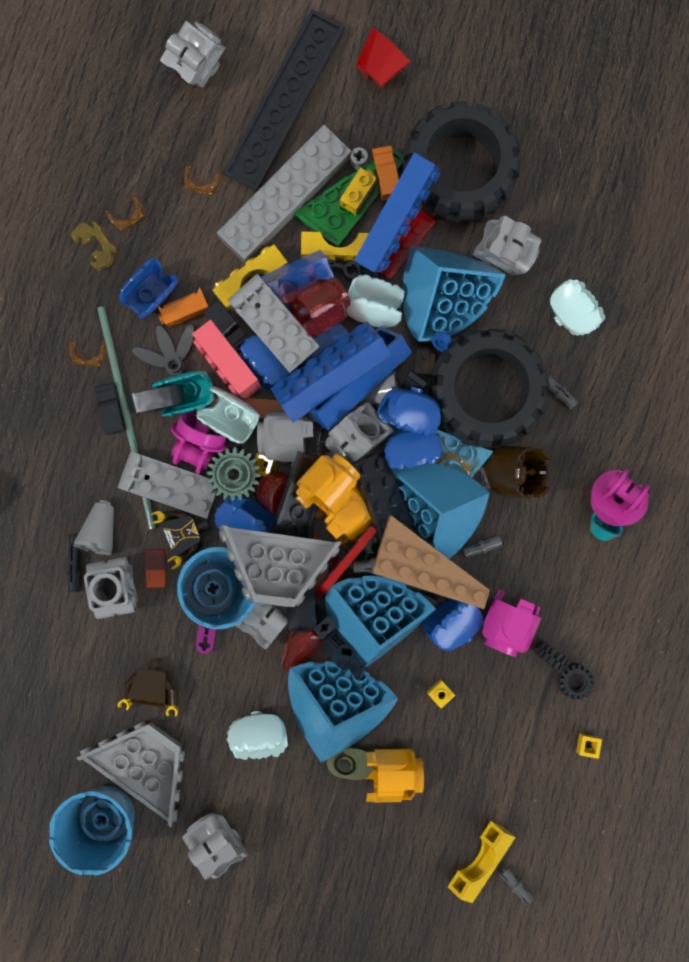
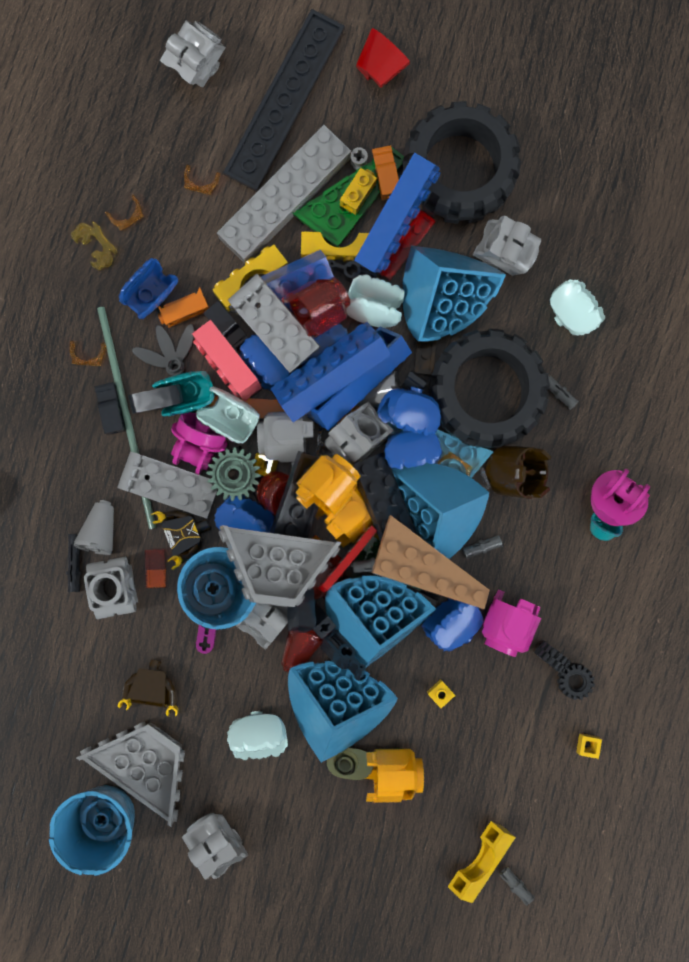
(442, 341): blue tile -> none

